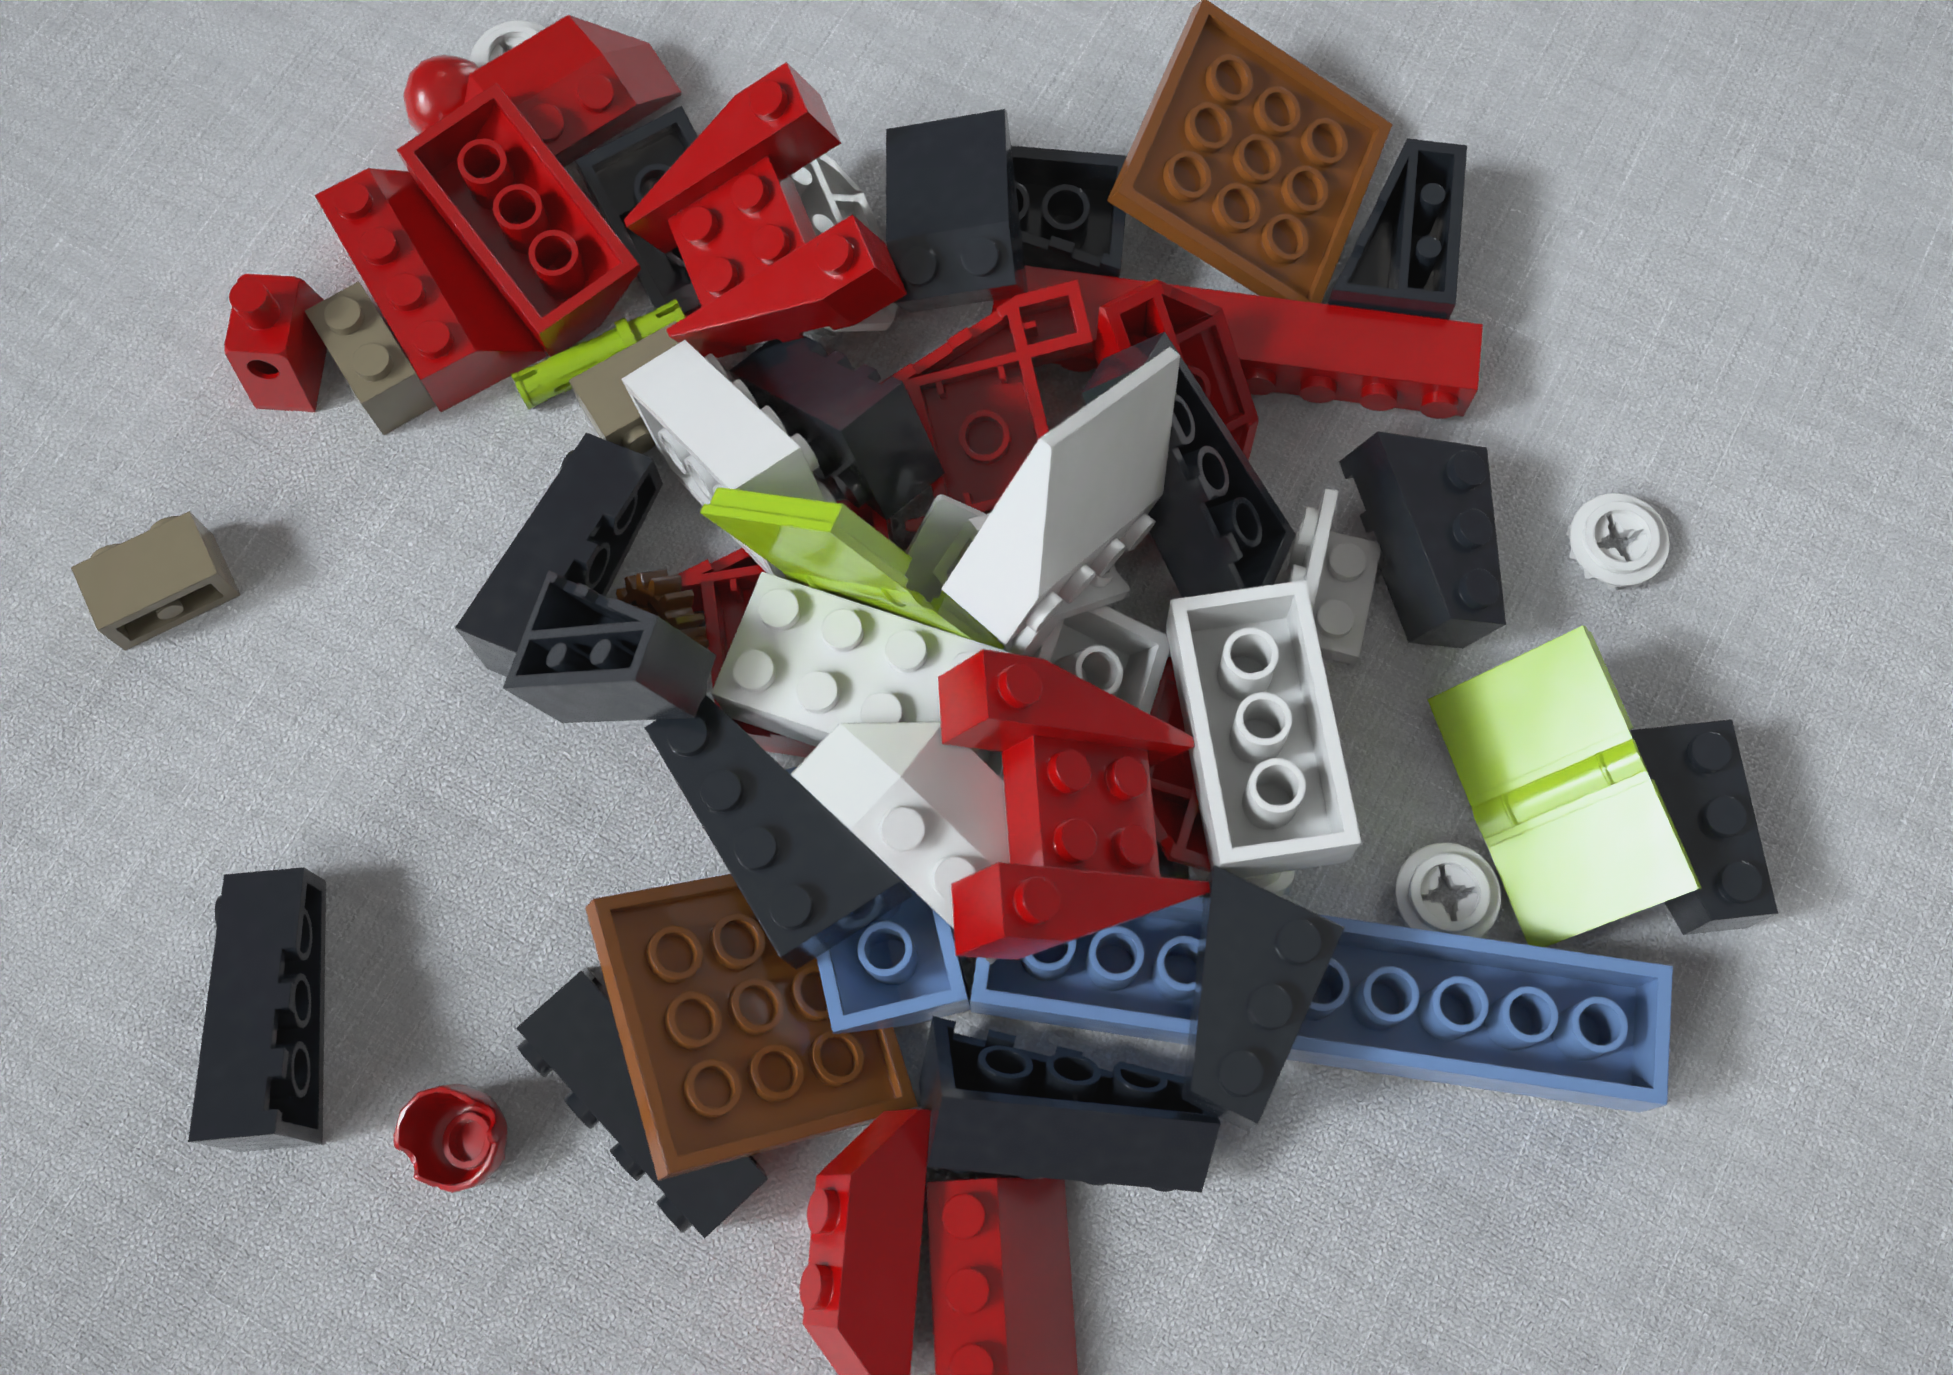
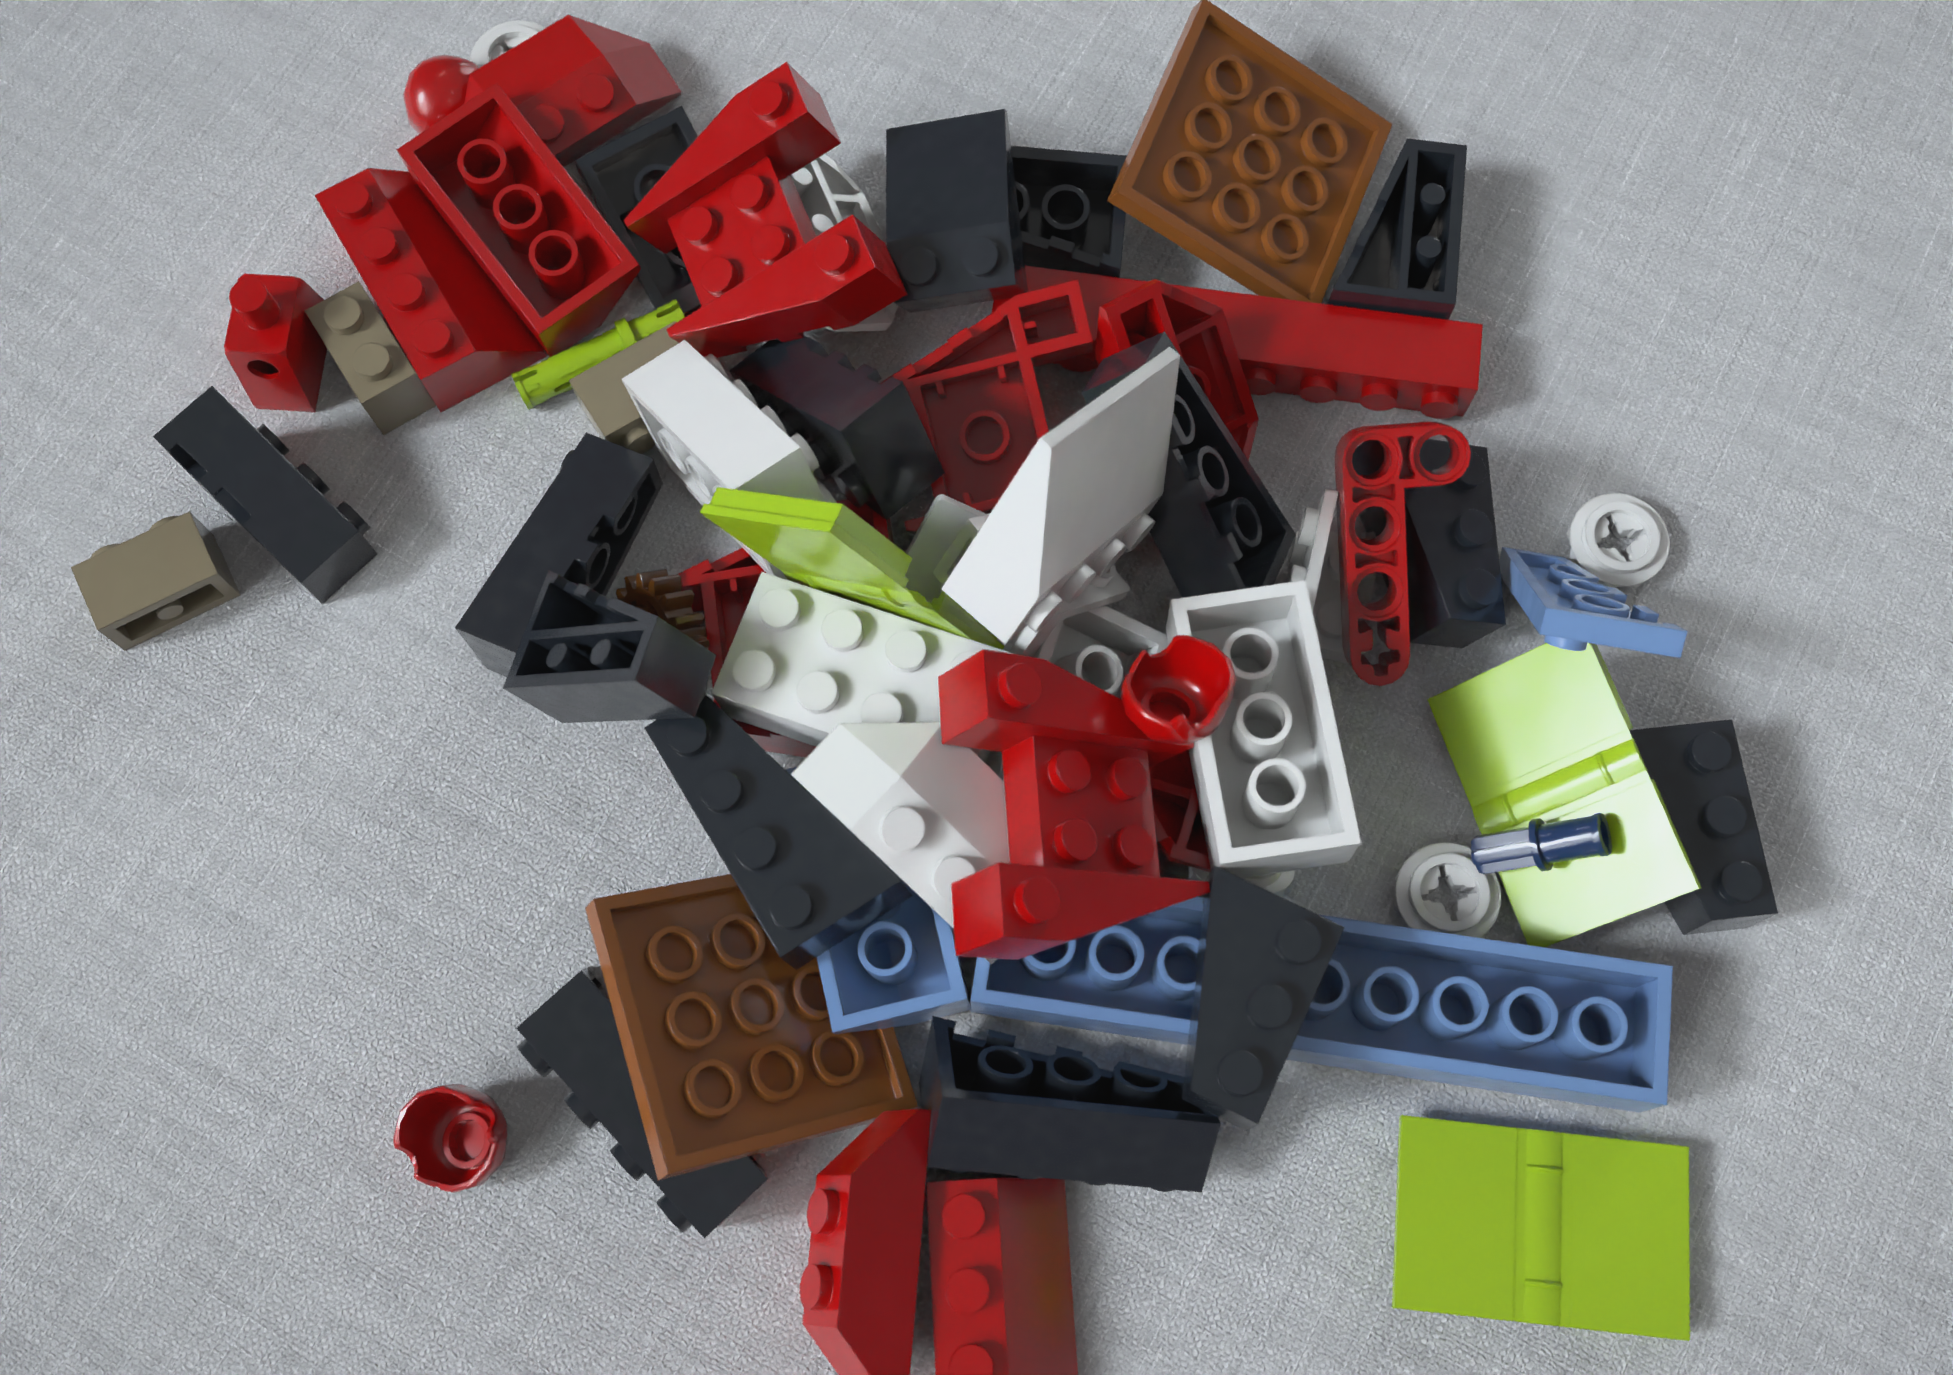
(264, 1015): black wedge -> none
(267, 494): none -> black wedge
(1179, 691): none -> red hair
(1388, 550): none -> red beam
(1542, 844): none -> dark blue axle
(1542, 1228): none -> lime piece
(1577, 610): none -> medium blue wing

